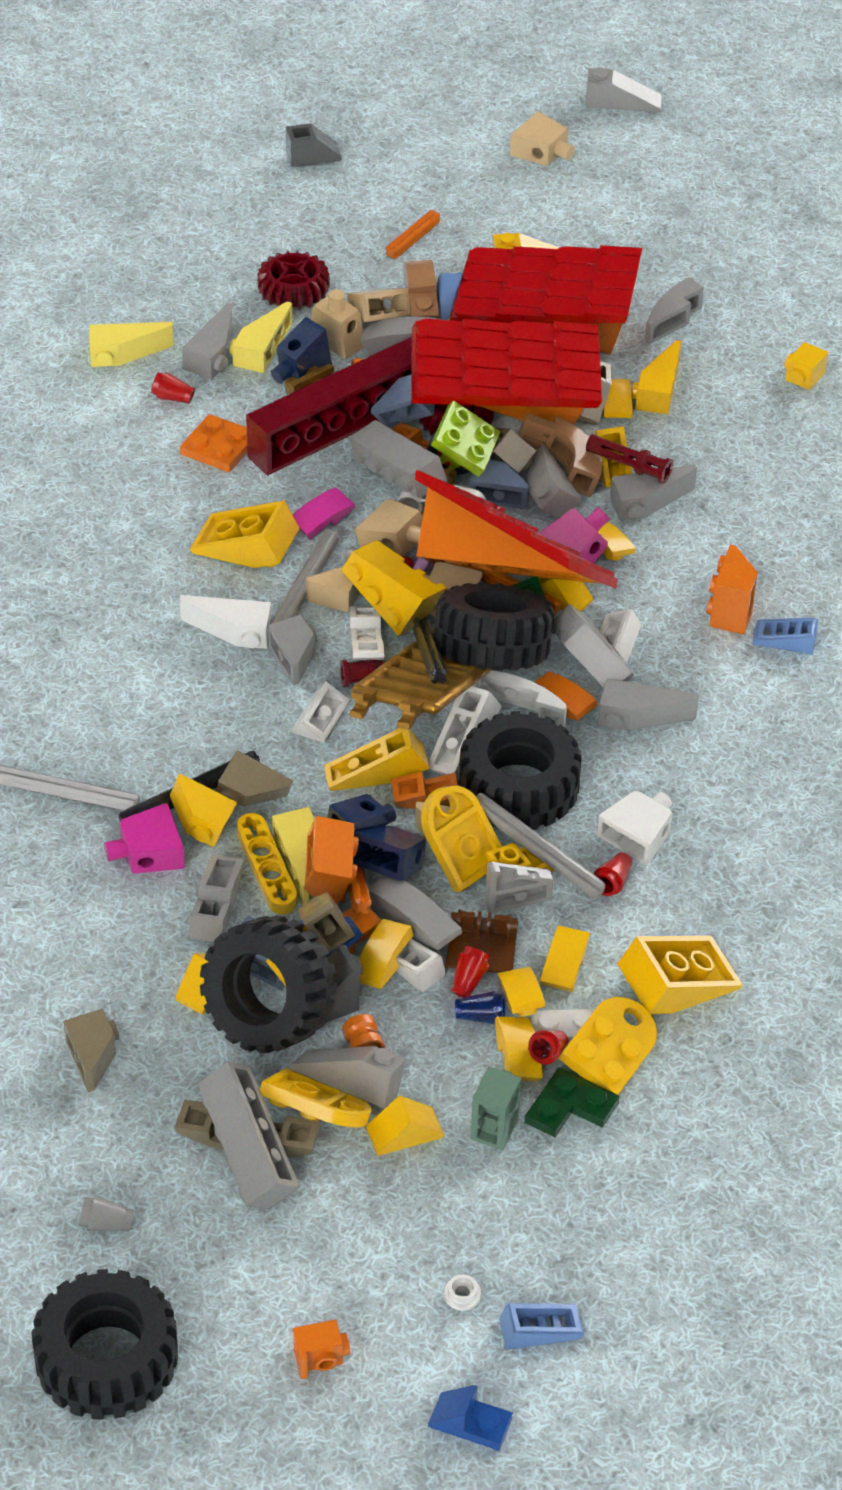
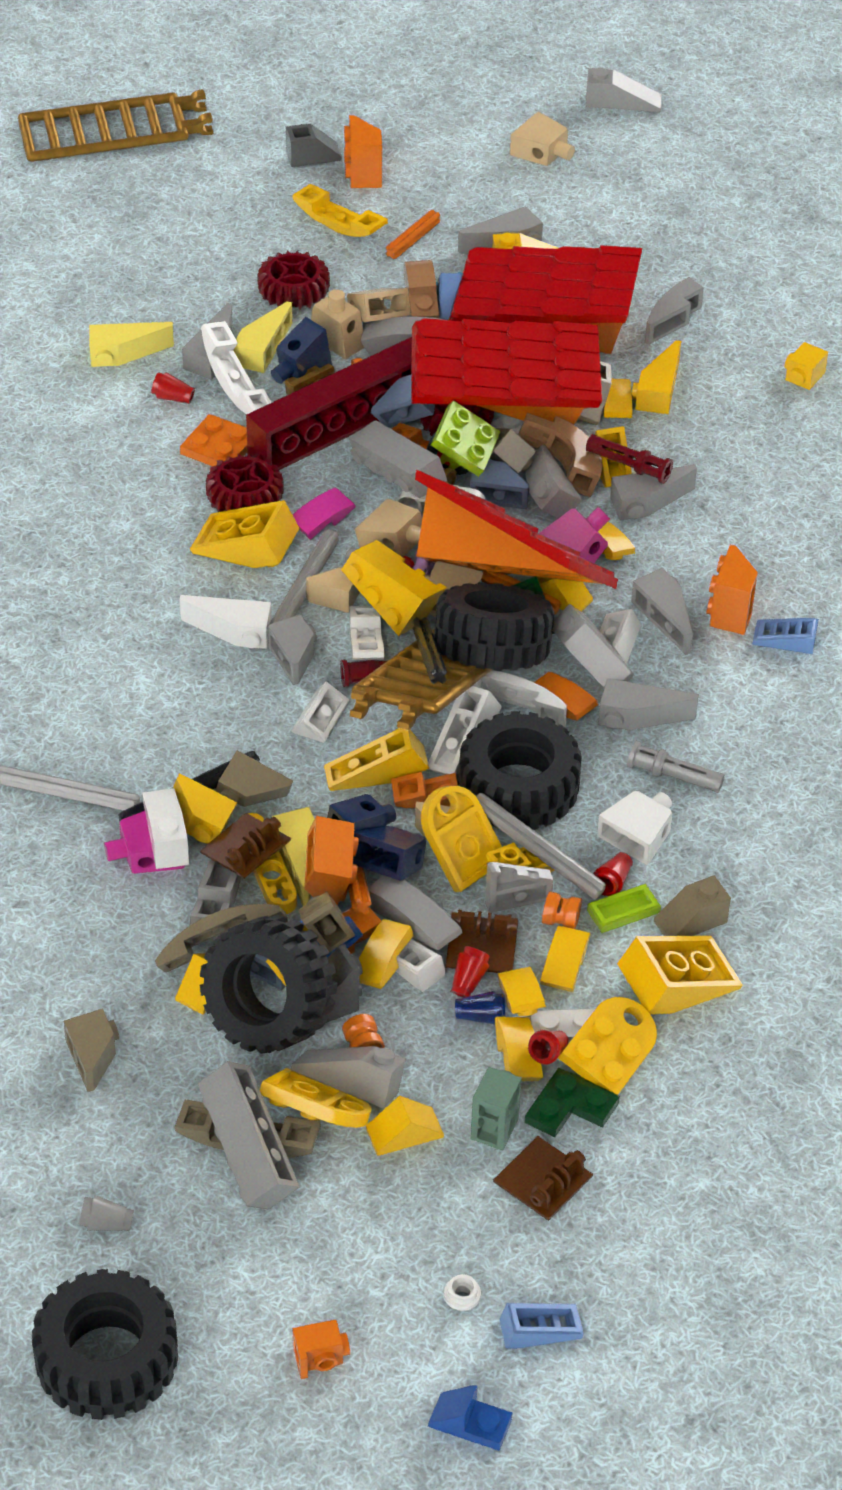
(166, 828): none -> white slope
(177, 104): none -> pearl gold bar
(179, 950): none -> dark tan slope
(219, 346): none -> white slope
(243, 483): none -> dark red gear
(246, 844): none -> reddish brown hinge
(344, 221): none -> yellow slope
(363, 154): none -> orange slope
(516, 221): none -> light grey slope
(544, 1177): none -> reddish brown hinge
(569, 912): none -> orange wheel
(623, 908): none -> lime tile
(661, 763): none -> light grey pin
(663, 603): none -> light grey slope
(695, 909): none -> dark tan slope

